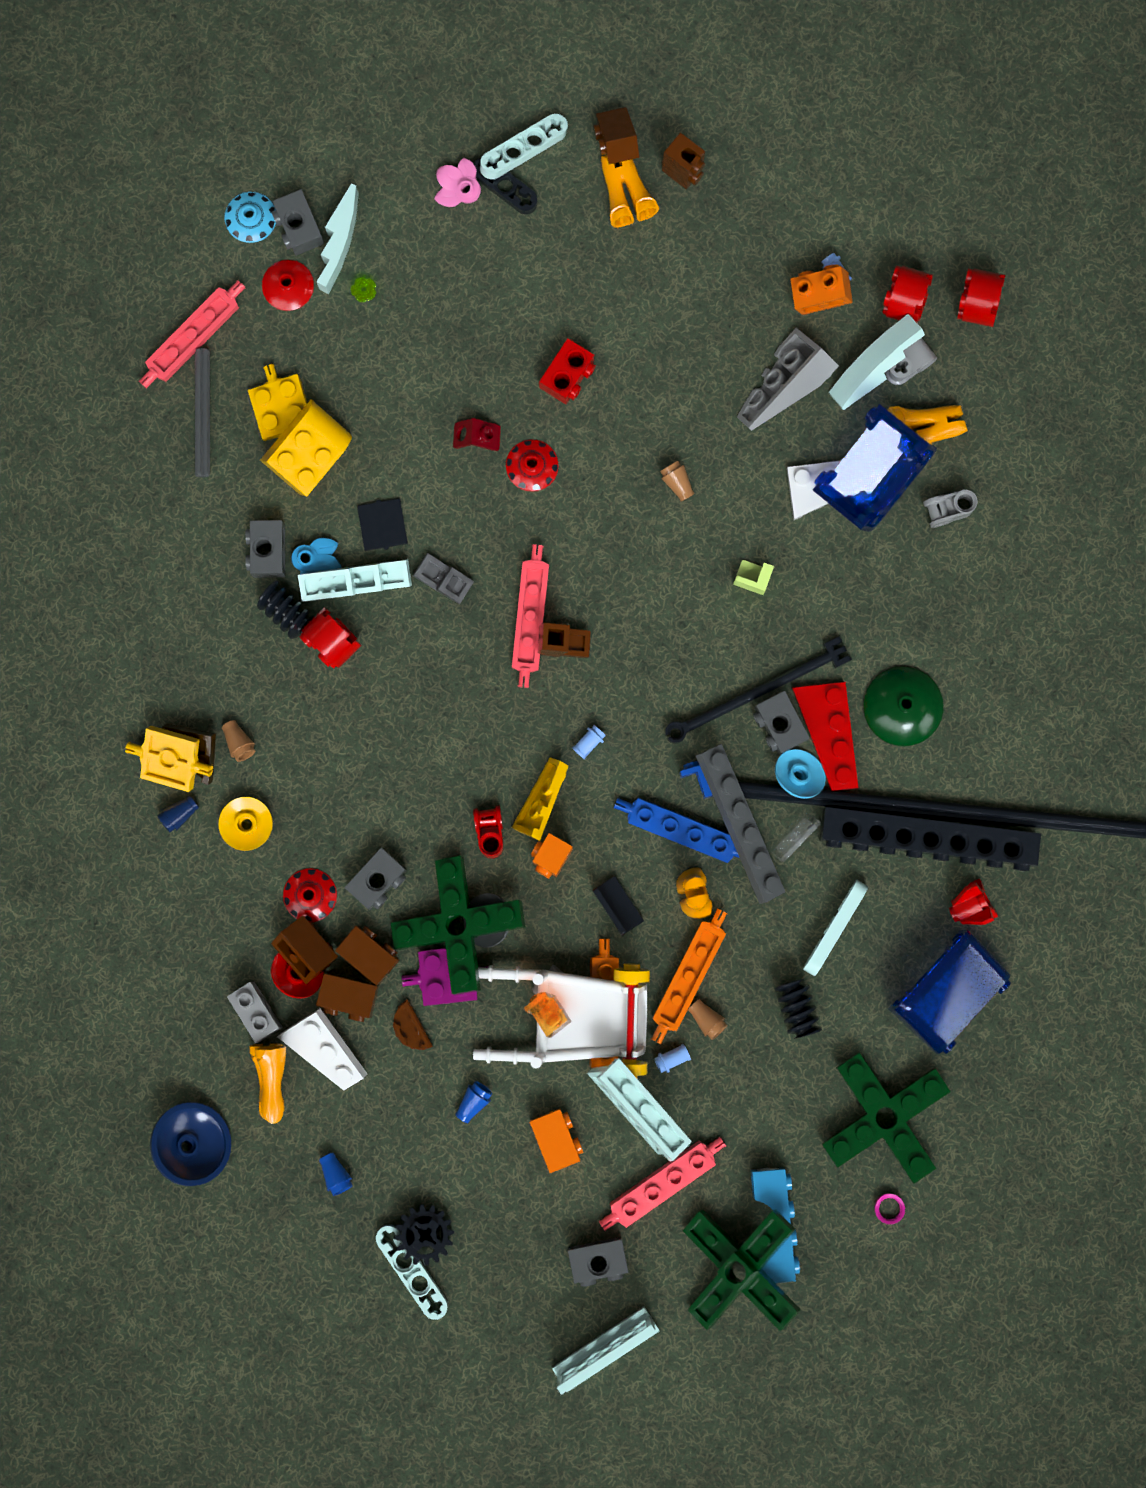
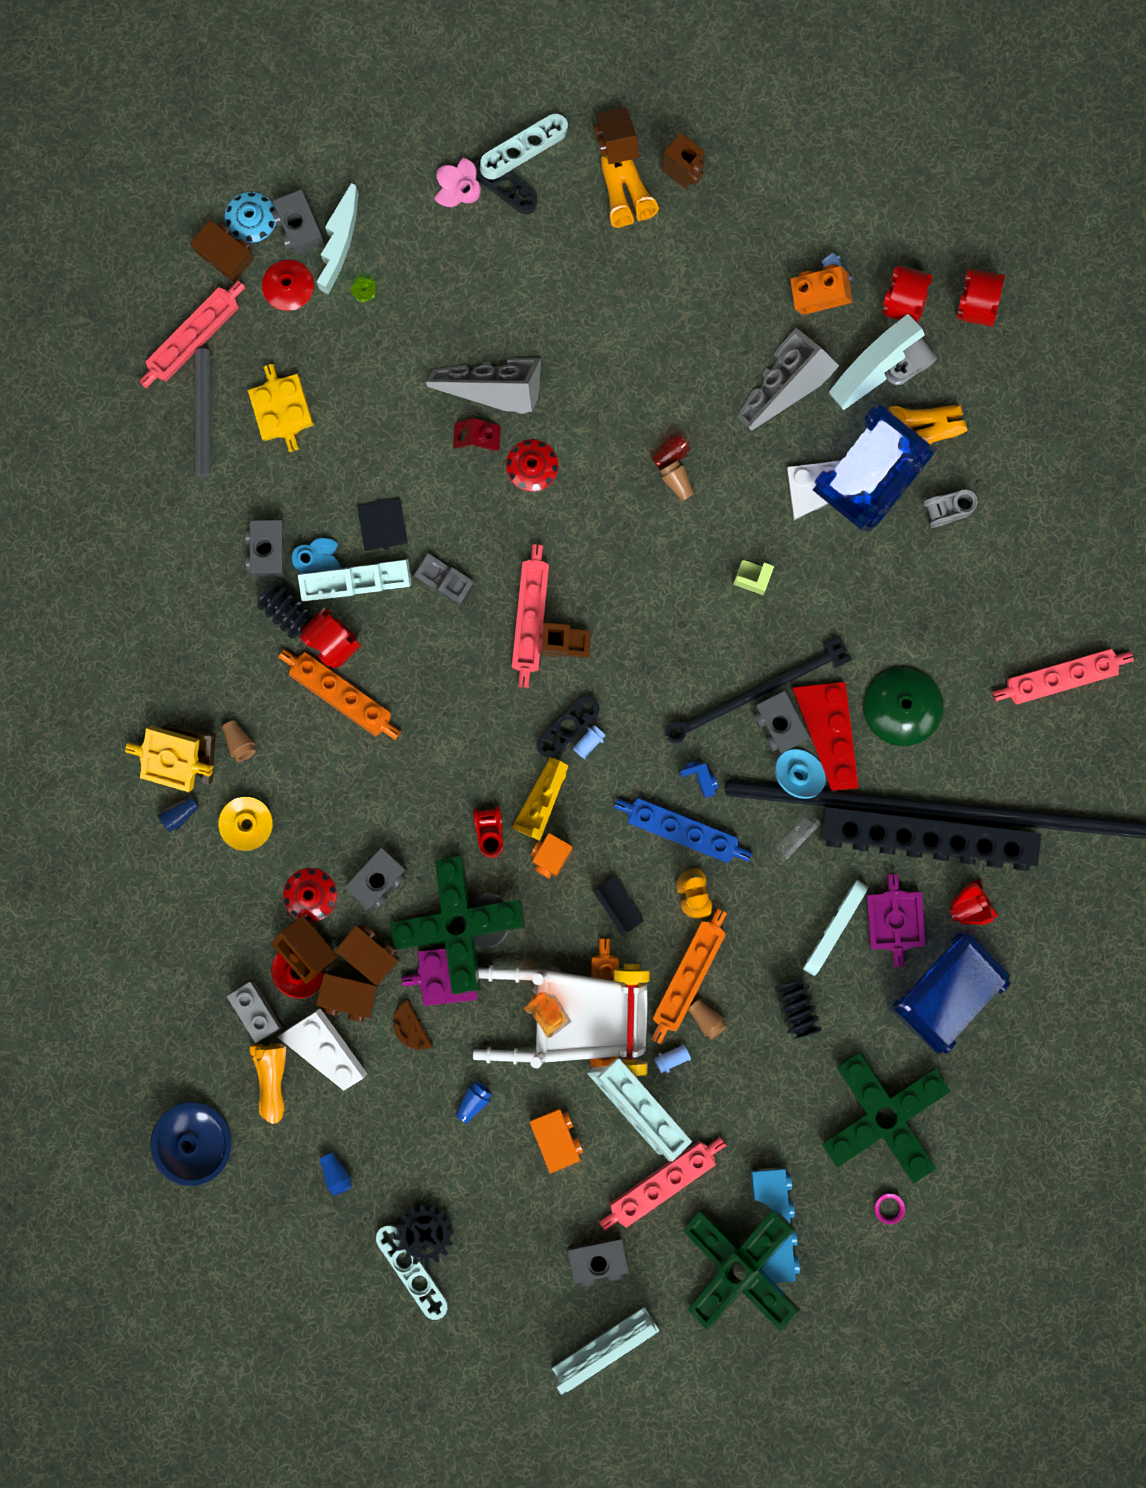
(222, 250): none -> reddish brown brick
(307, 448): yellow brick -> none
(340, 694): none -> orange plate
(503, 387): none -> light grey wedge
(562, 369): red brick -> none
(567, 716): none -> black beam
(671, 451): none -> clear red cone
(740, 824): dark grey plate -> none
(895, 920): none -> magenta plate
(1062, 676): none -> coral plate

